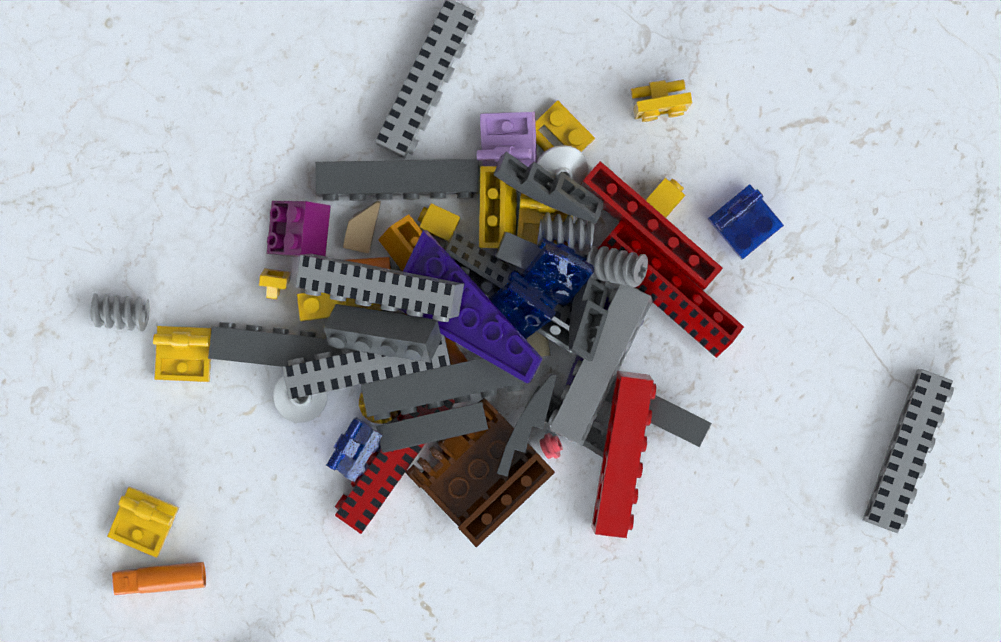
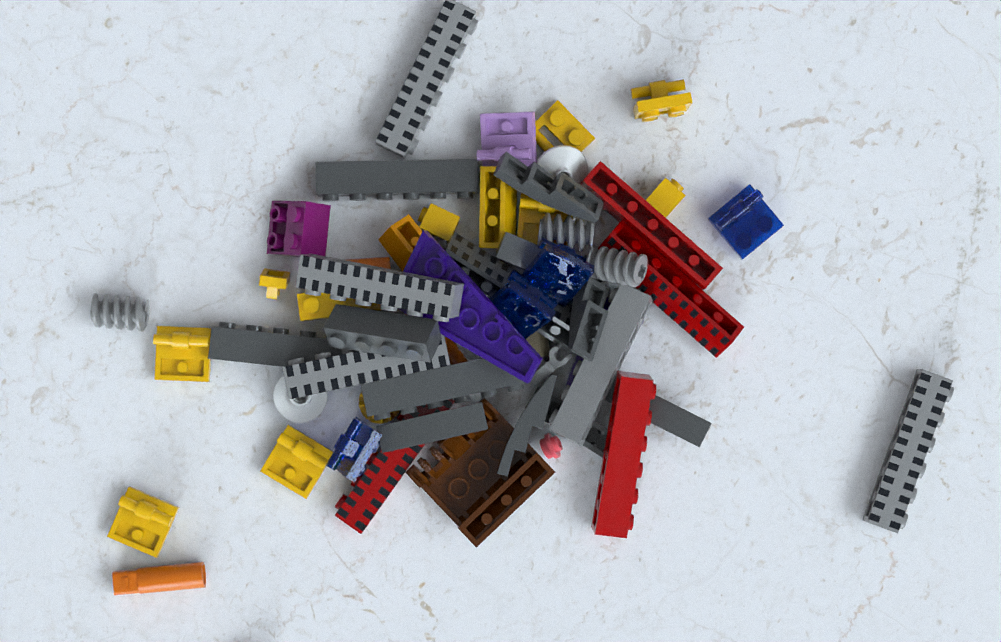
(297, 461): none -> yellow plate
(361, 229): tan slope -> none
(546, 368): none -> light grey plate

